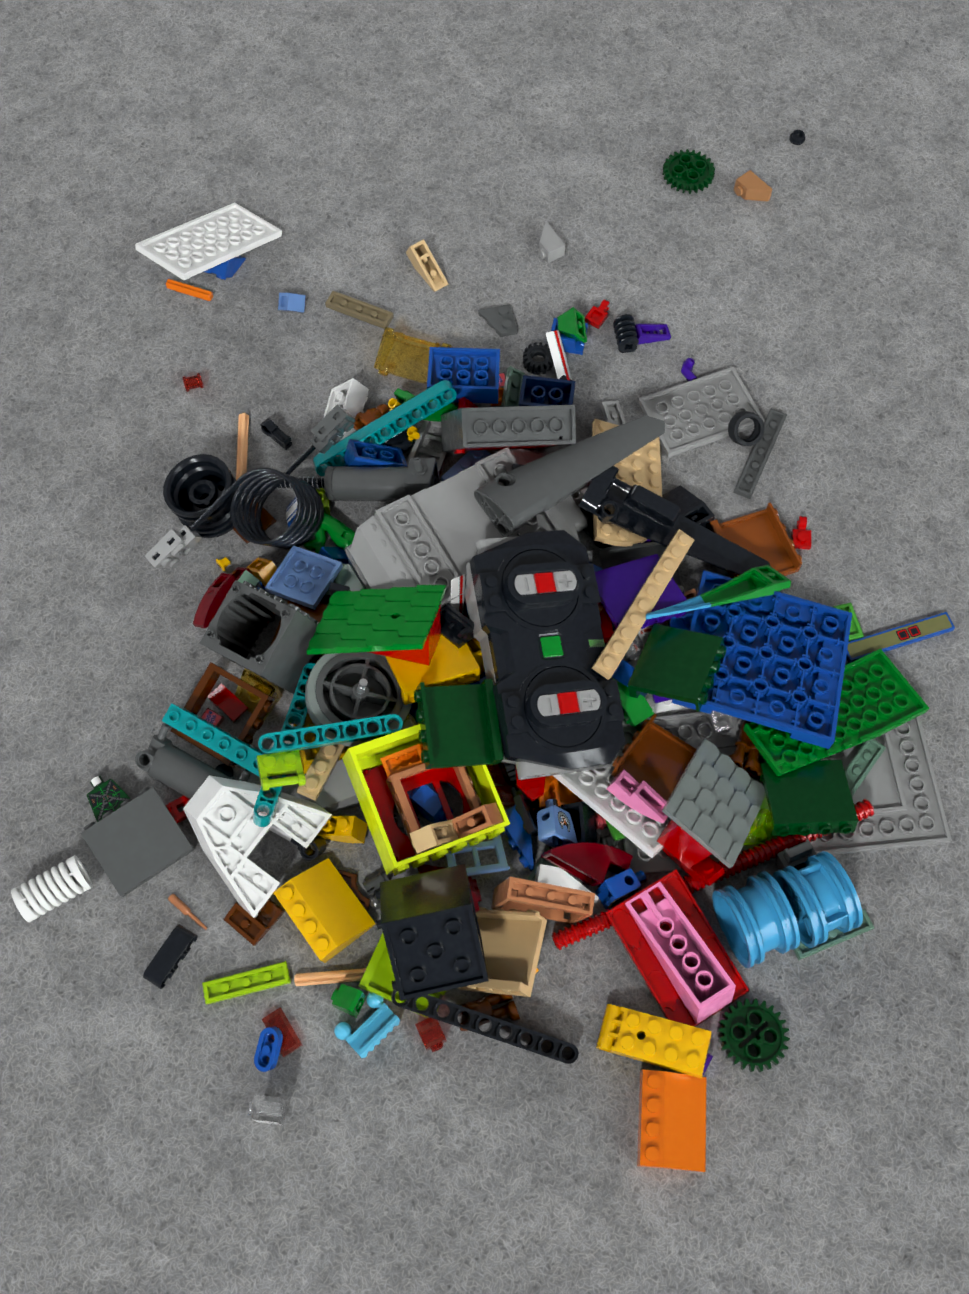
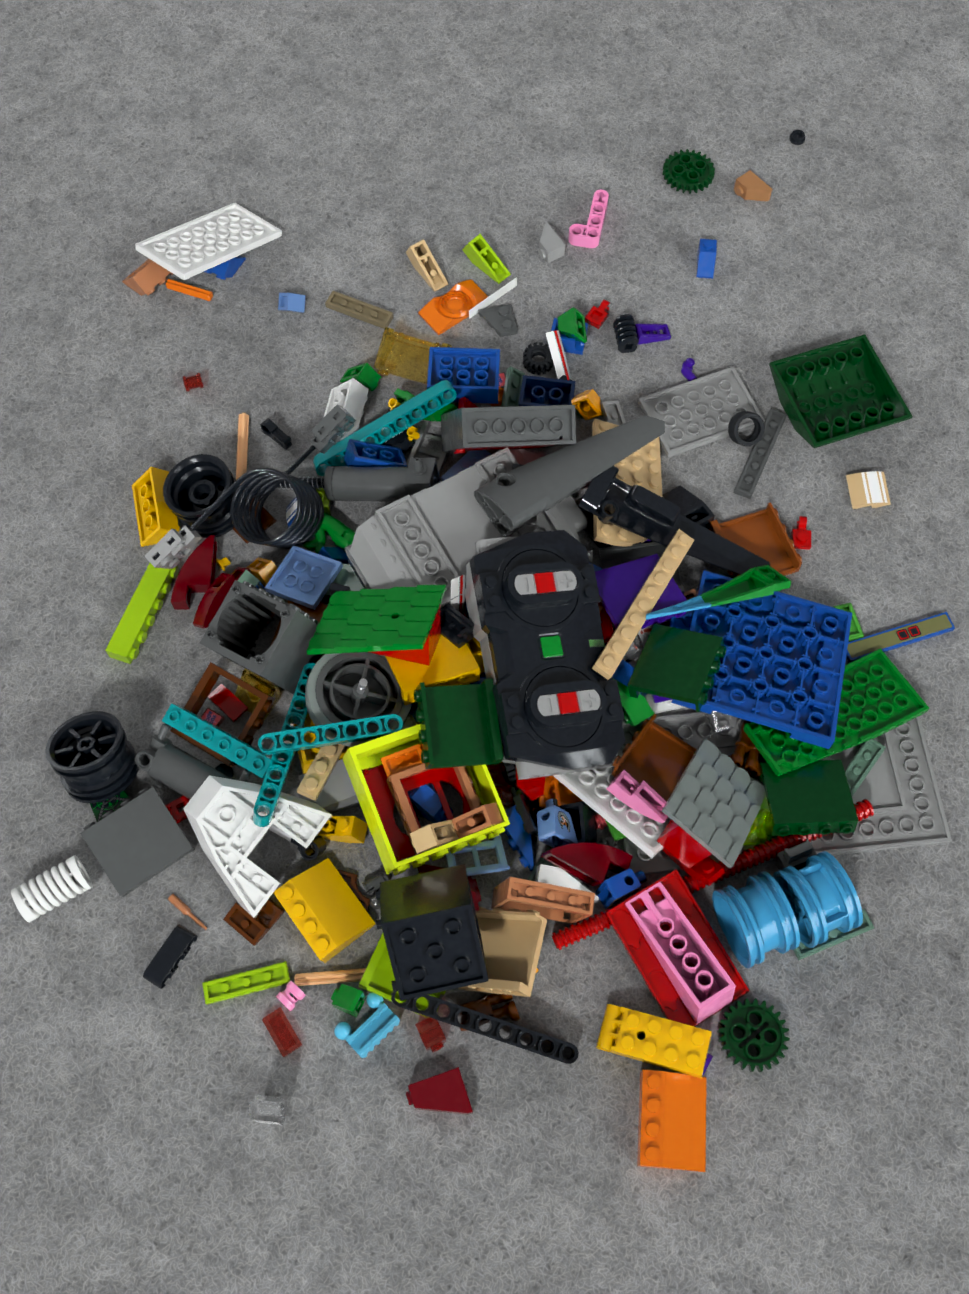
(92, 757): none -> black wheel
(140, 613): none -> lime brick
(146, 277): none -> nougat slope
(152, 512): none -> yellow slope
(196, 574): none -> dark red slope
(268, 1047): blue plate -> none
(280, 764): lime plate -> none
(286, 999): none -> bright pink wheel
(364, 374): none -> green slope
(369, 416): dark orange piece -> none
(440, 1094): none -> dark red slope
(452, 307): none -> orange slope
(485, 259): none -> lime slope
(493, 297): none -> white sticker
(587, 404): none -> light orange slope
(590, 234): none -> bright pink beam
(706, 258): none -> blue slope
(837, 392): none -> dark green slope
(868, 489): none -> tan slope

